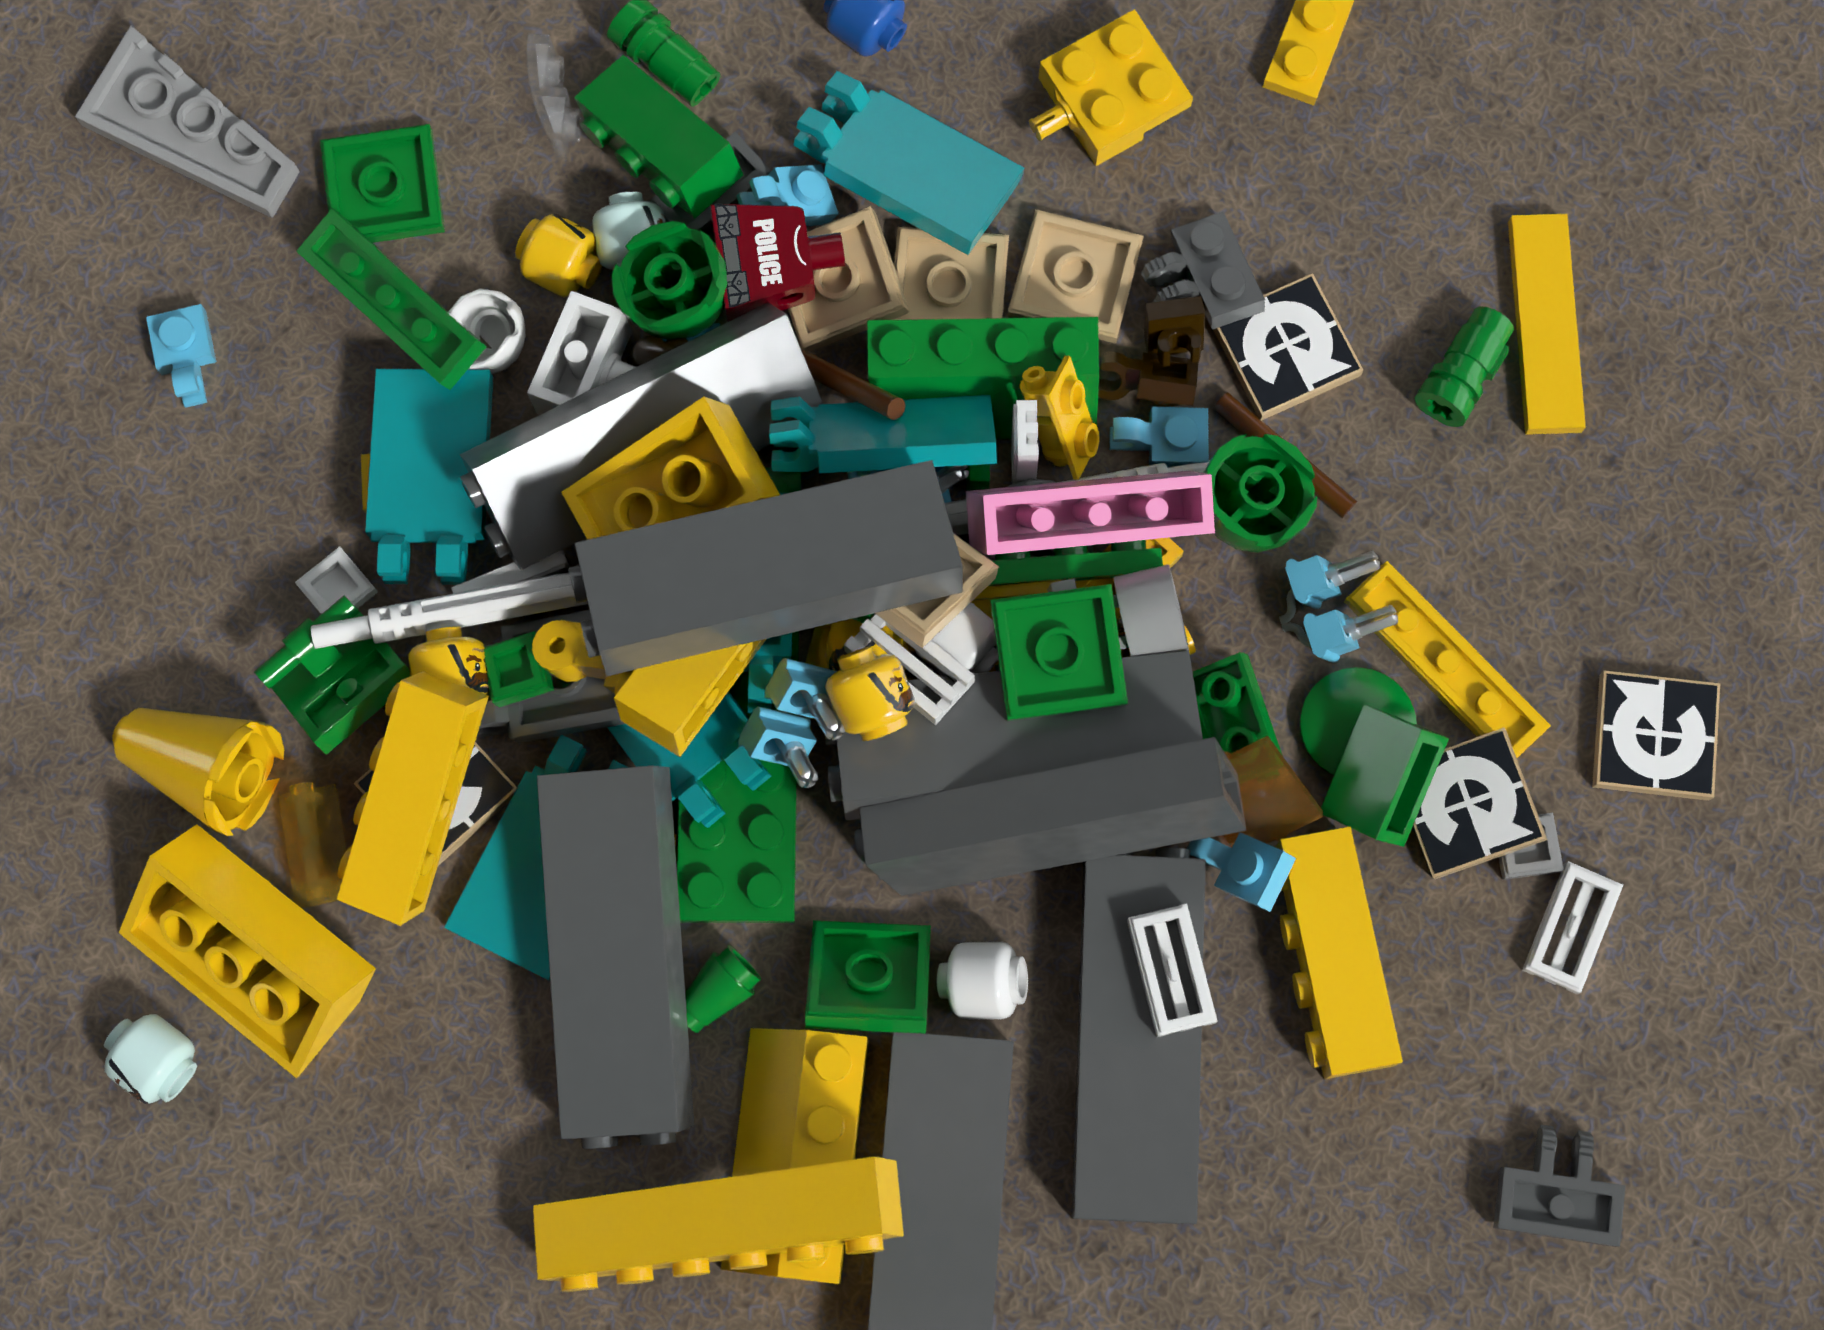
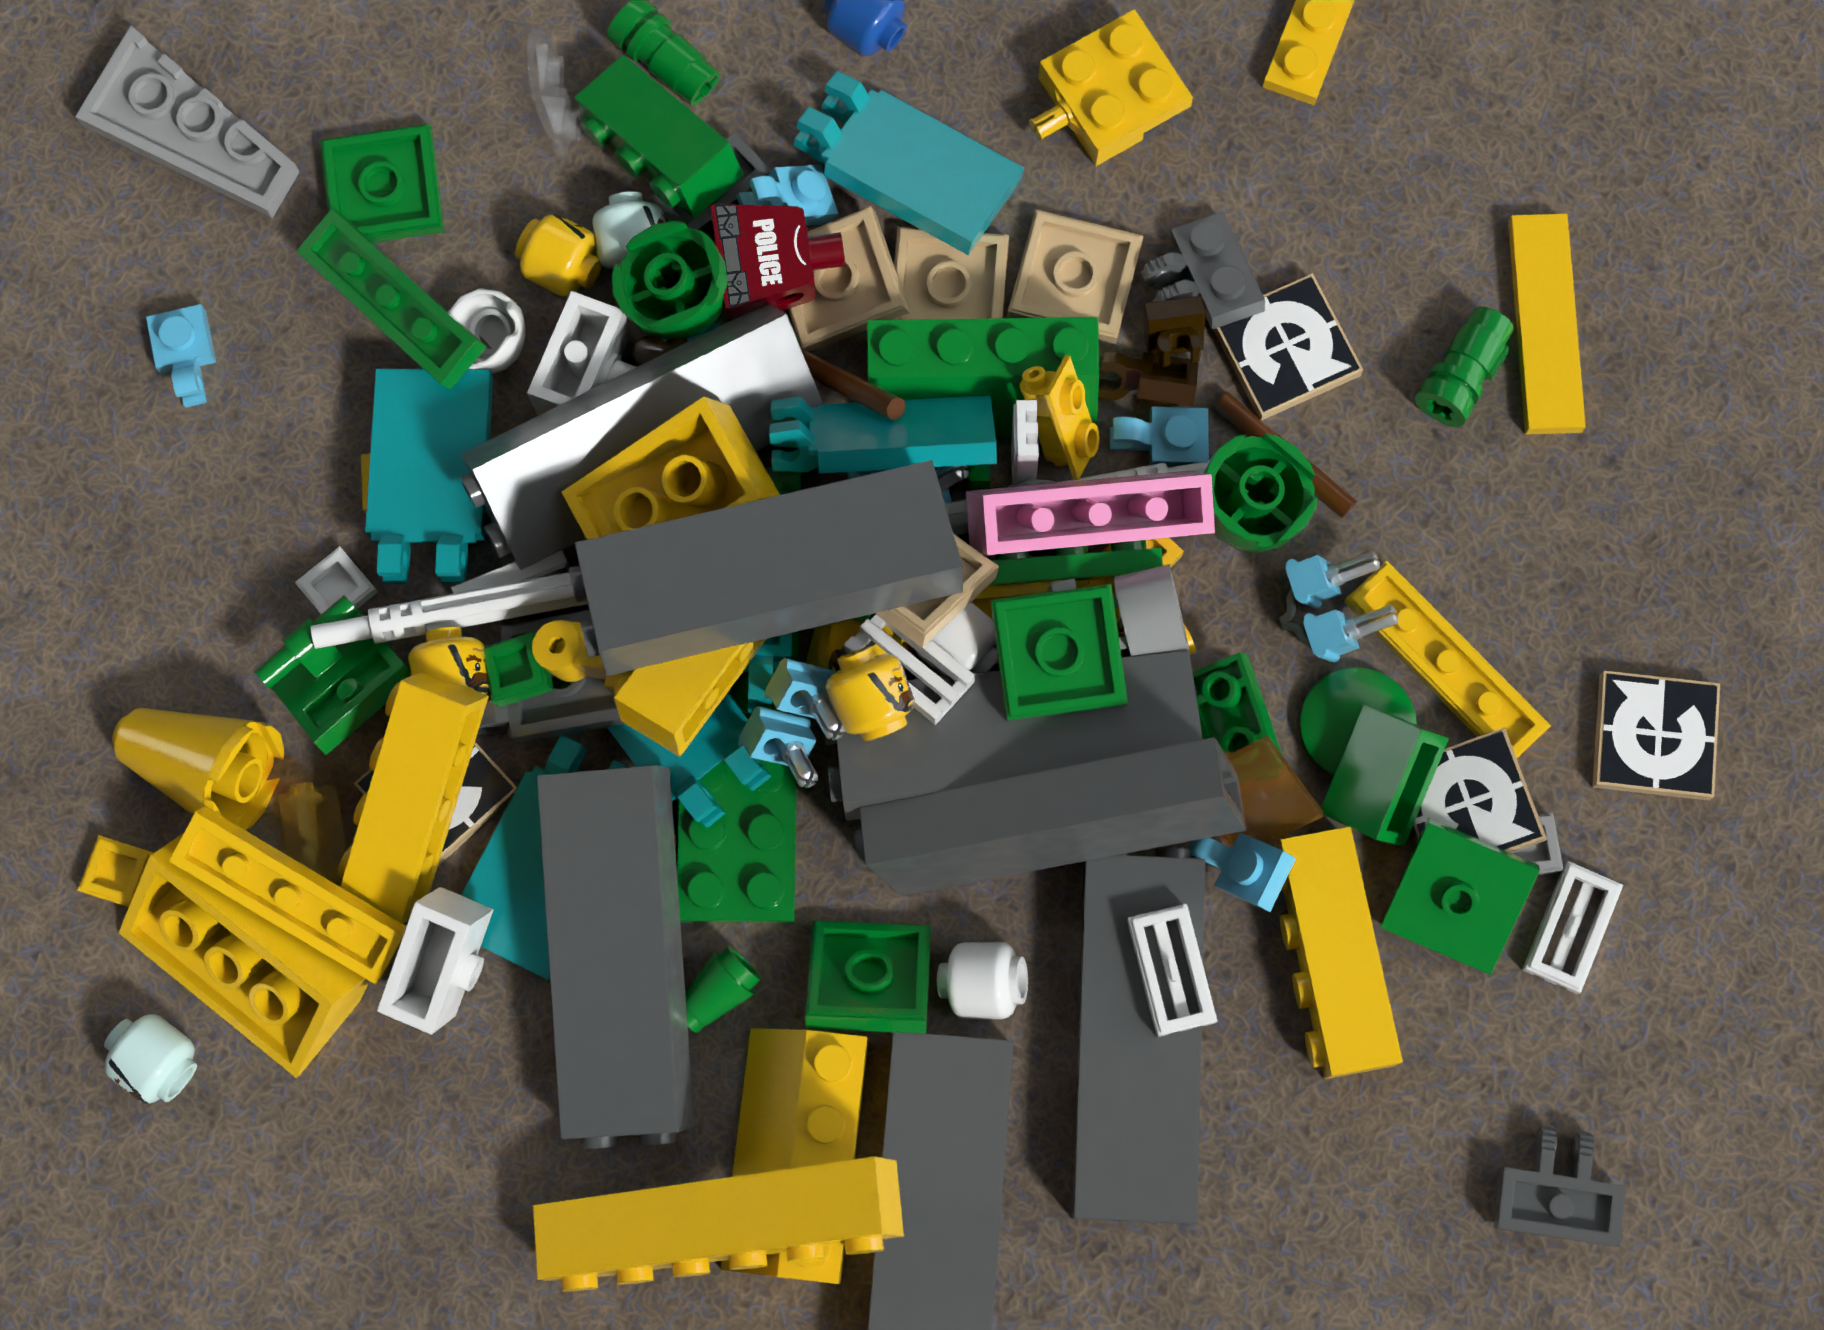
(113, 871): none -> yellow tile
(289, 894): none -> yellow plate
(436, 960): none -> white brick
(1459, 896): none -> green plate

